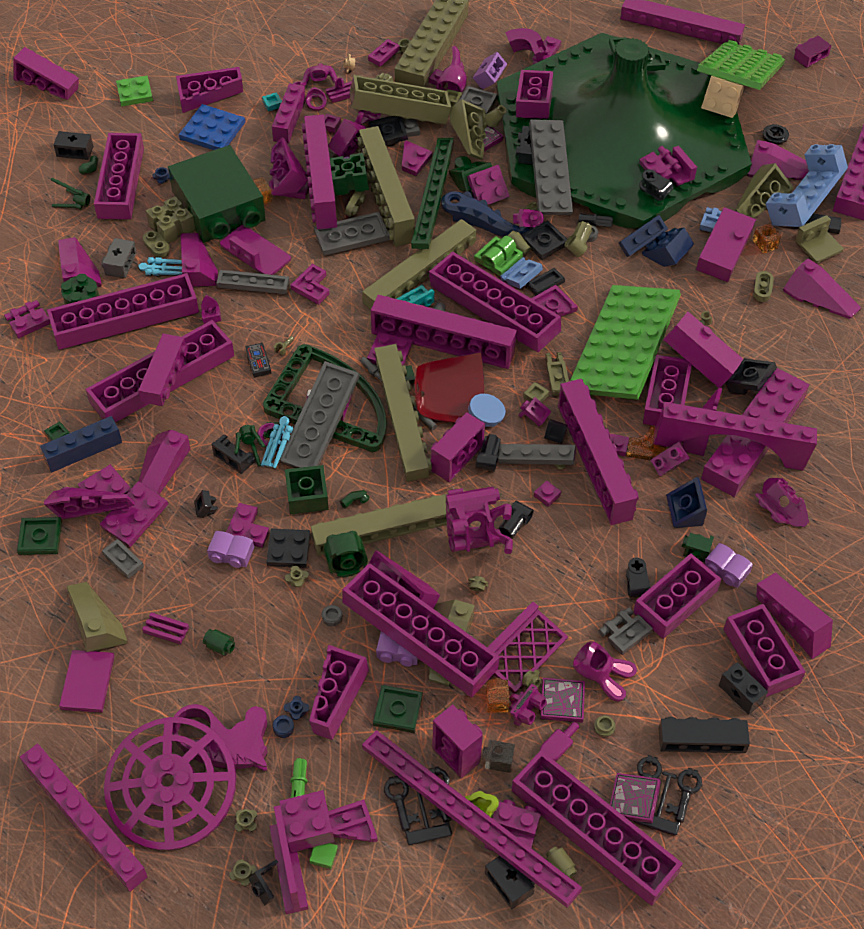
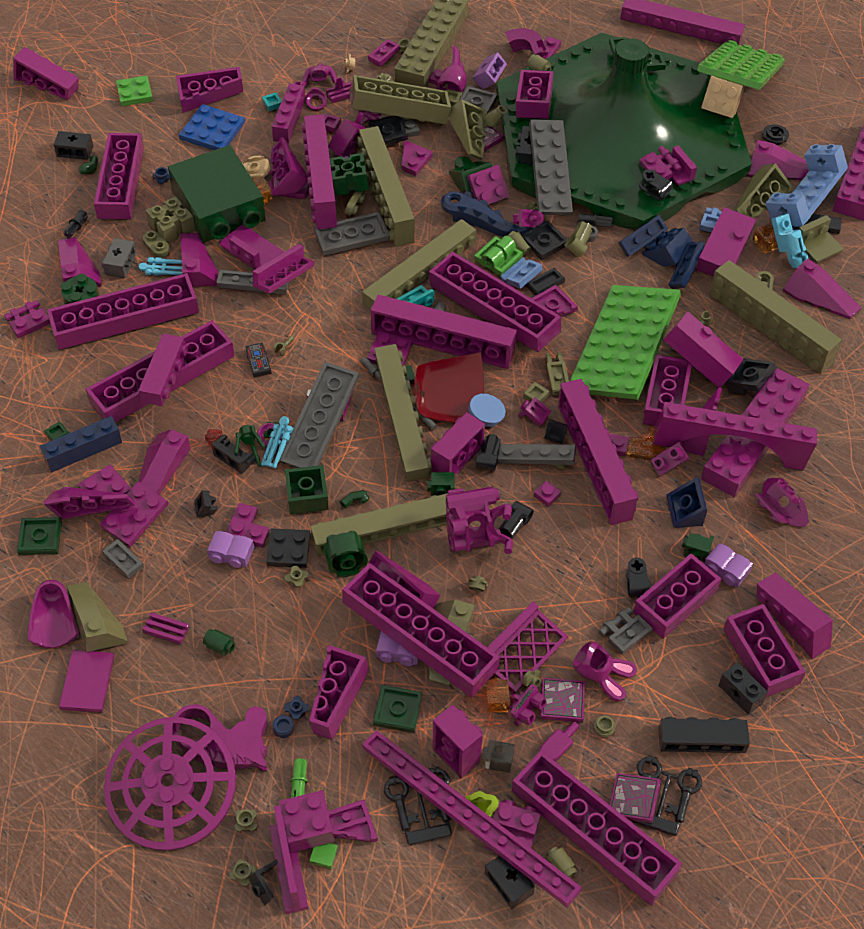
(51, 616): none -> magenta hair
(75, 223): none -> black axle
(80, 198): dark green plant -> none
(84, 817): magenta brick -> none
(210, 310): magenta plate -> none
(212, 435): none -> clear red plate
(257, 166): none -> tan tile
(279, 266): none -> magenta fence
(281, 403): dark green beam -> none
(308, 284): magenta plate -> none
(332, 615): dark grey tile -> none
(432, 194): dark green plate -> none
(441, 483): none -> dark green brick
(538, 63): none -> olive brick
(686, 265): none -> dark blue plate
(775, 317): none -> olive brick
(789, 240): none -> medium azure plate
(812, 51): magenta brick -> none

